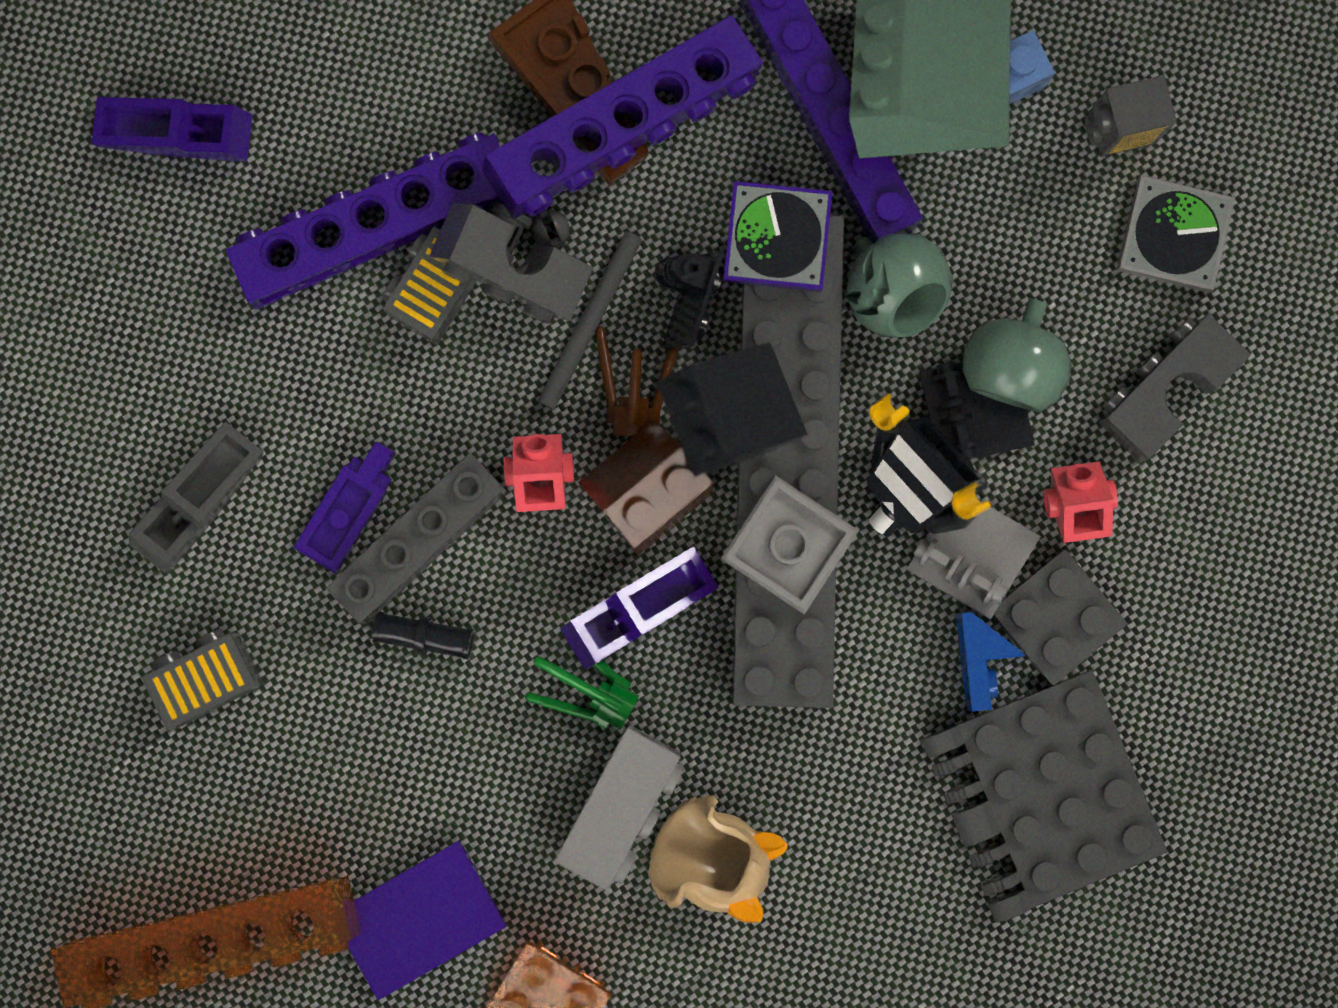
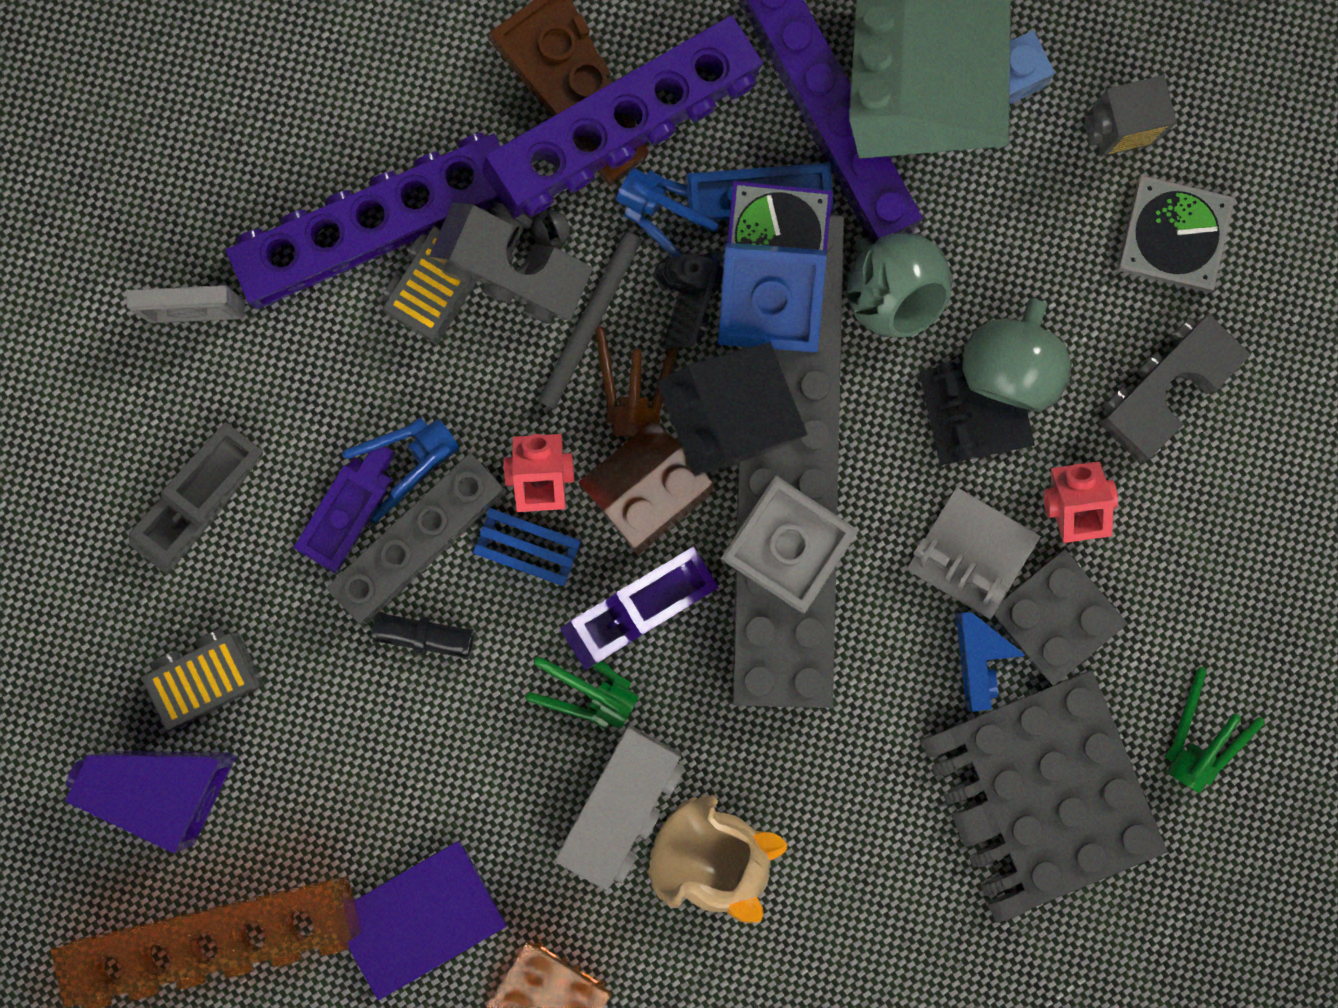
(151, 792): none -> dark purple slope
(172, 128): dark purple slope -> none
(186, 304): none -> light grey tile
(430, 448): none -> blue plant
(488, 533): none -> blue tile
(645, 194): none -> blue plant
(712, 191): none -> blue tile
(772, 297): none -> blue plate
(919, 476): torso -> none
(1199, 766): none -> green plant

